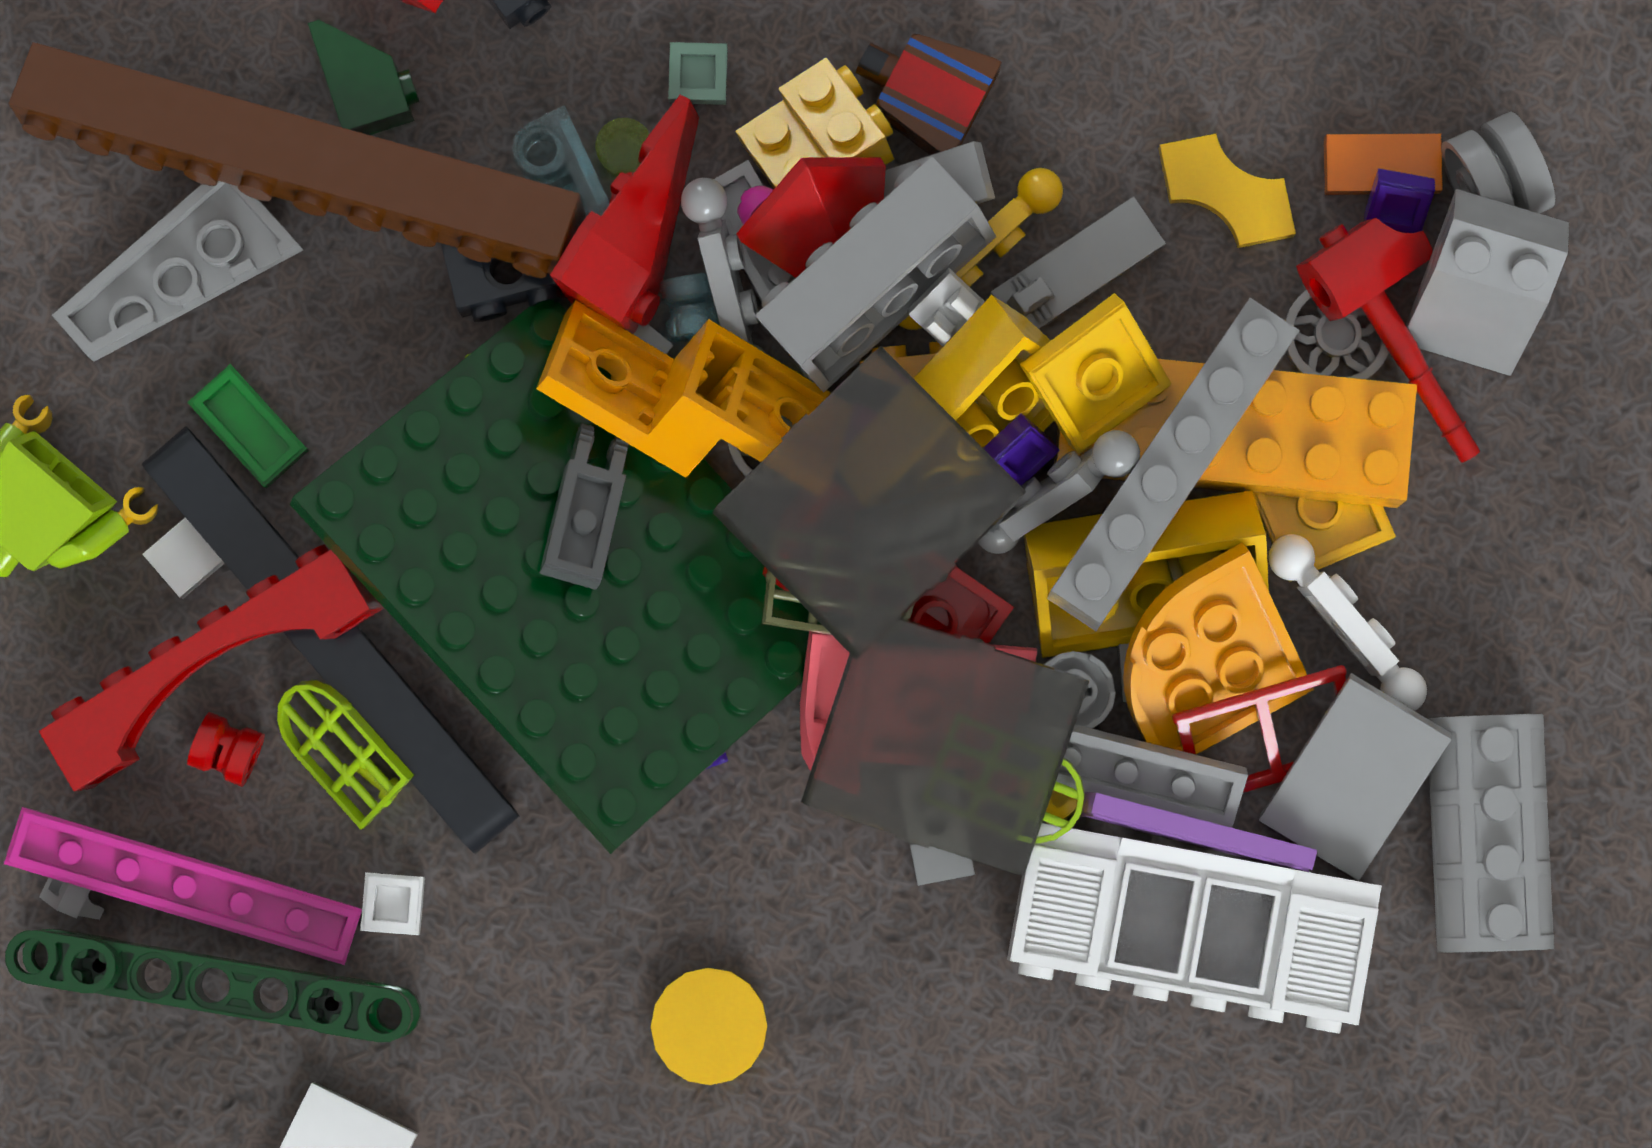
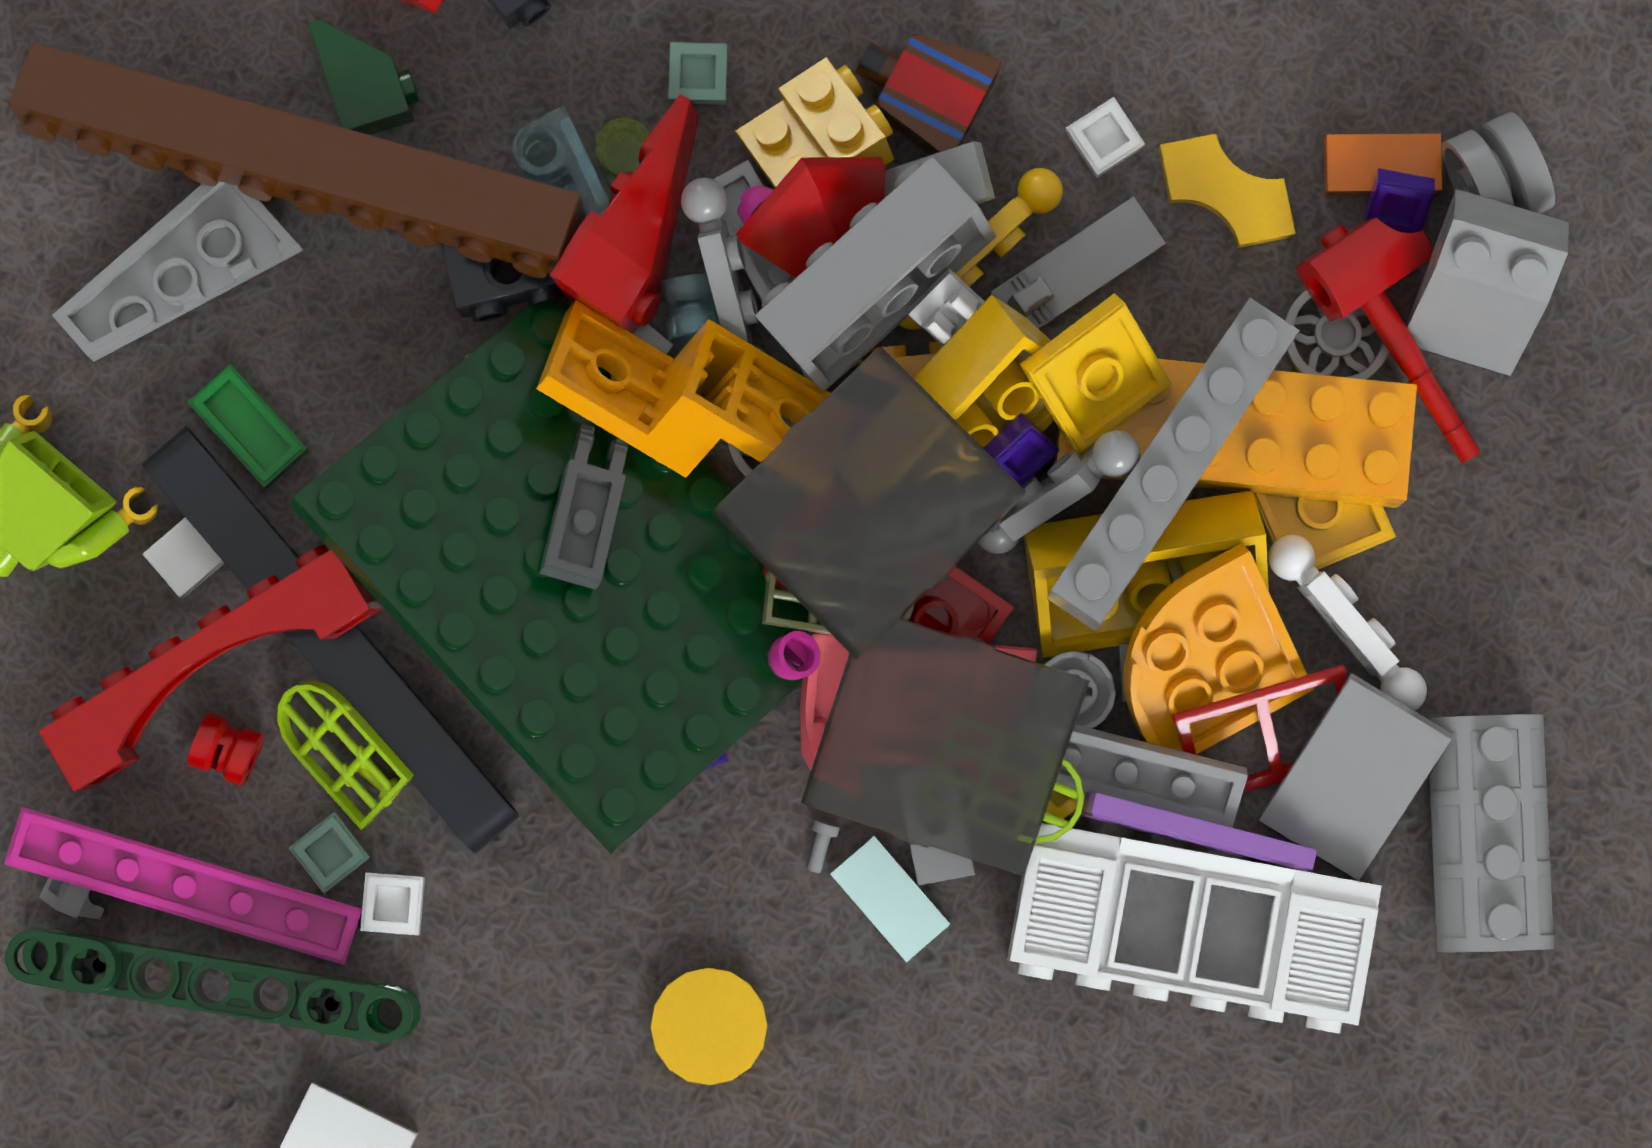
(329, 852): none -> sand green tile
(798, 649): none -> dark pink hinge
(824, 833): none -> light grey piece
(890, 899): none -> light aqua tile
(1105, 137): none -> white tile

